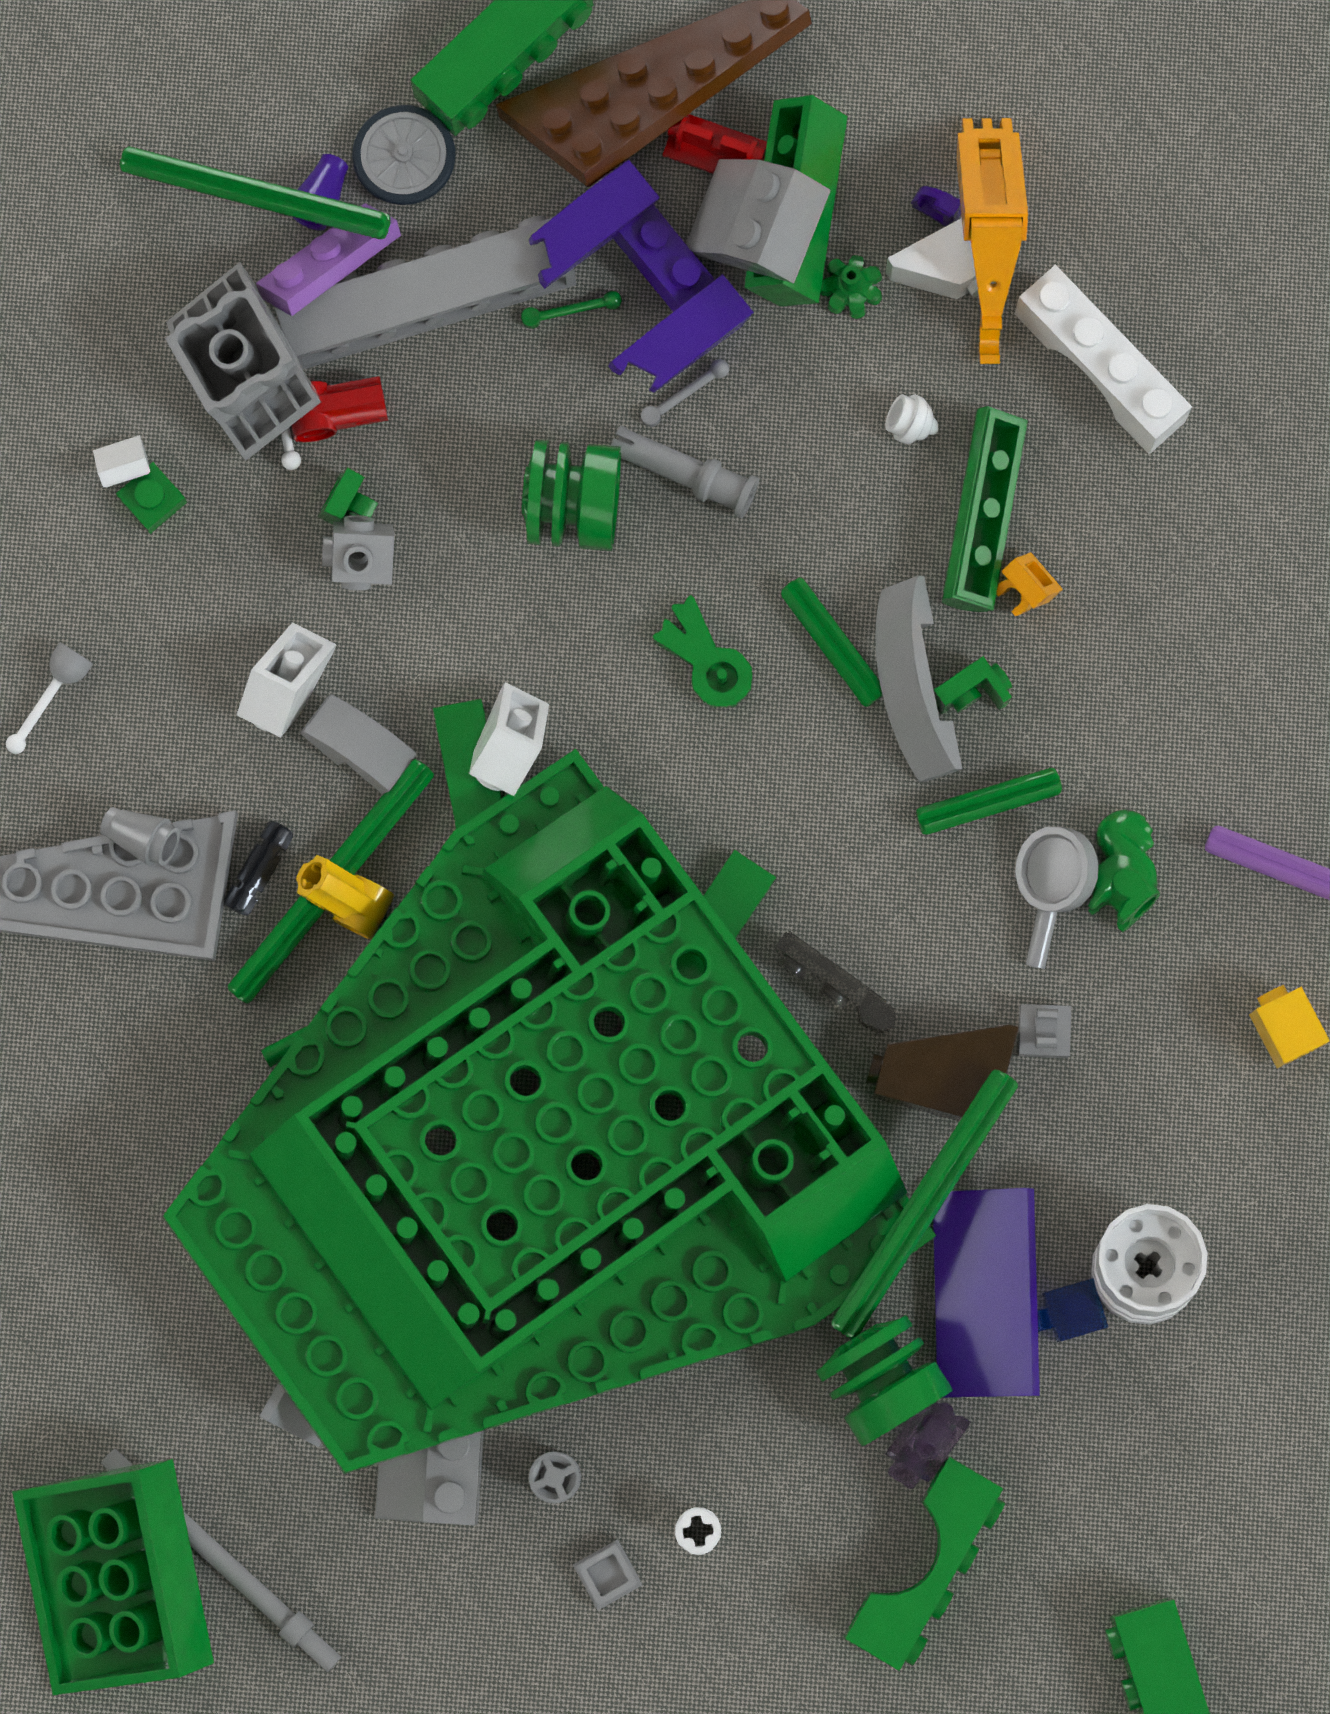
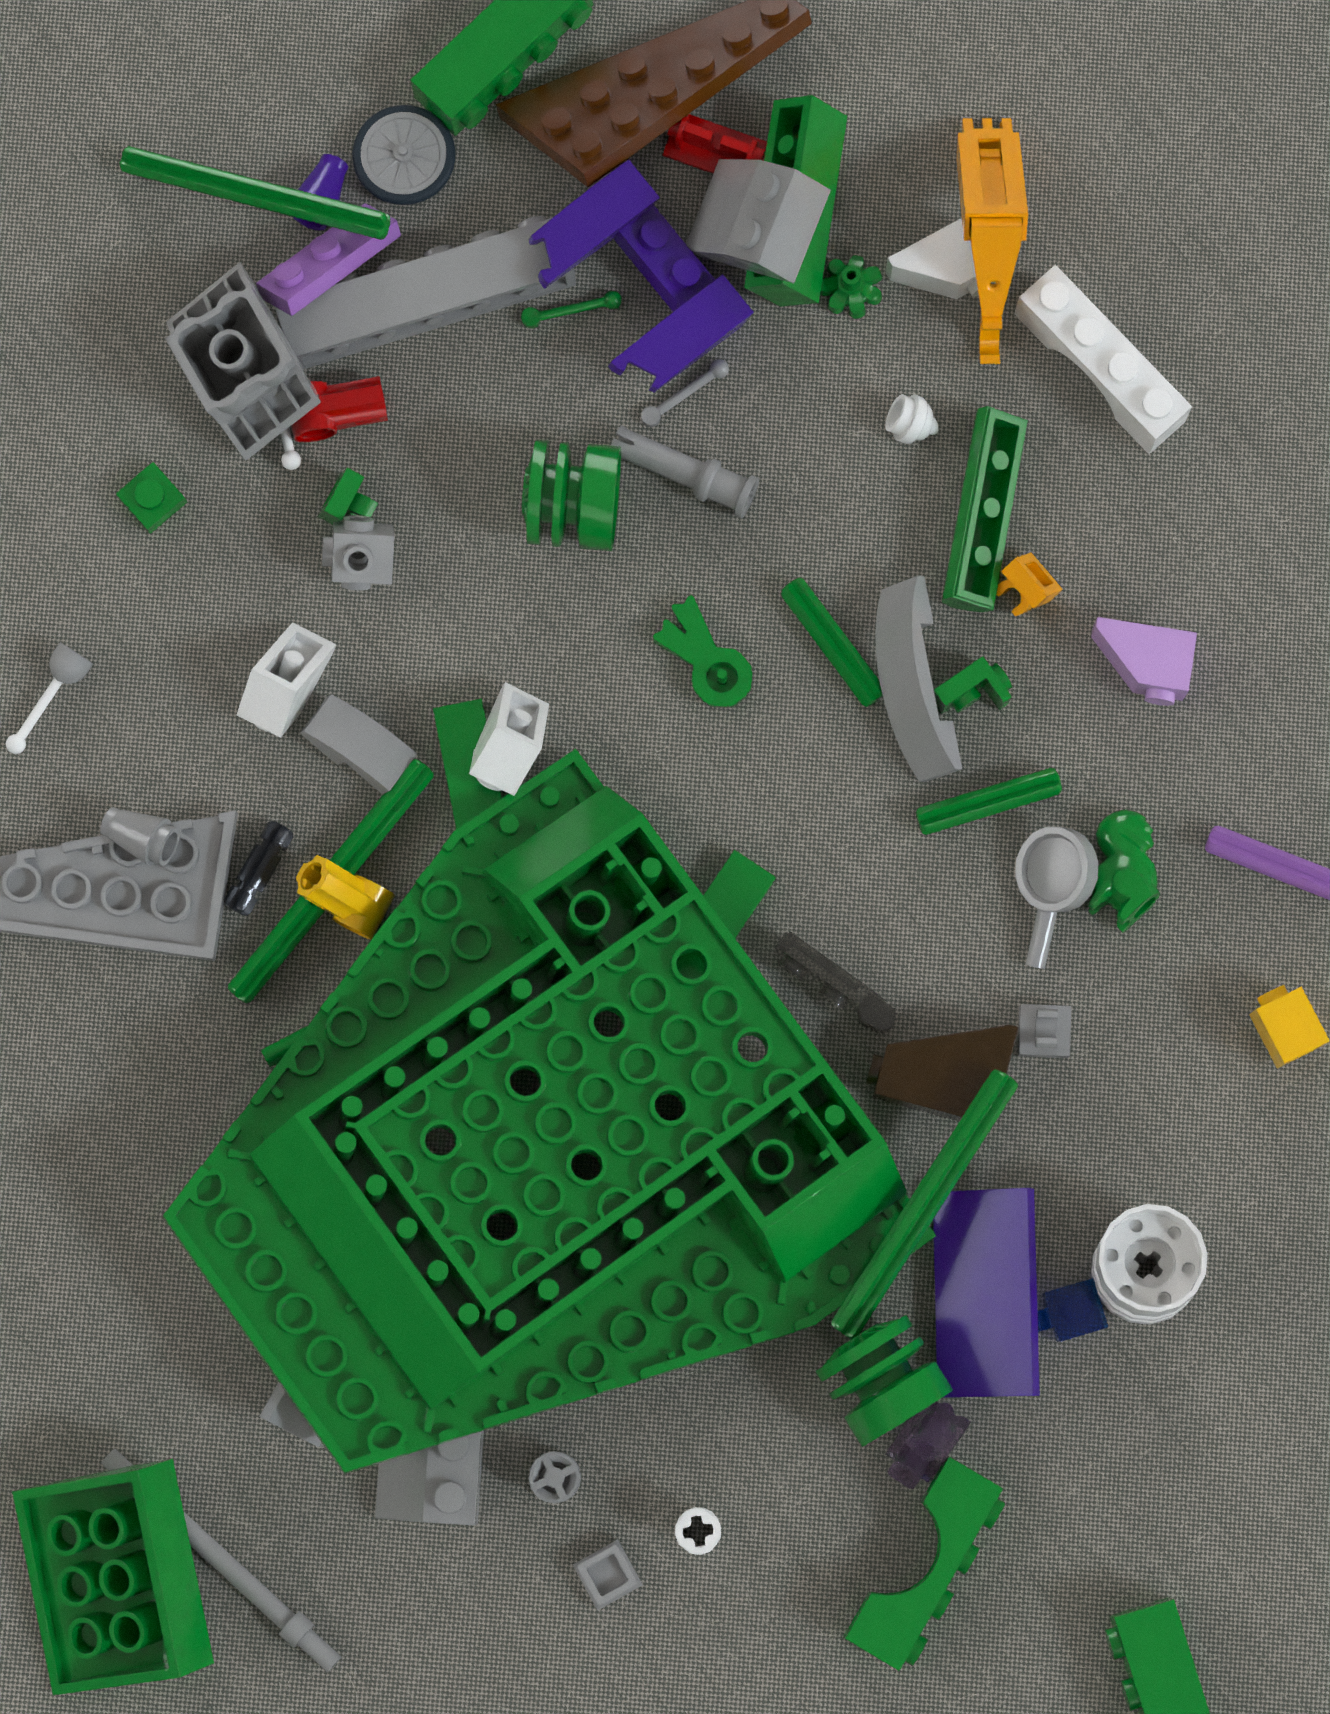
(121, 461): white tile -> none
(937, 205): dark purple tile -> none
(1148, 657): none -> lavender slope

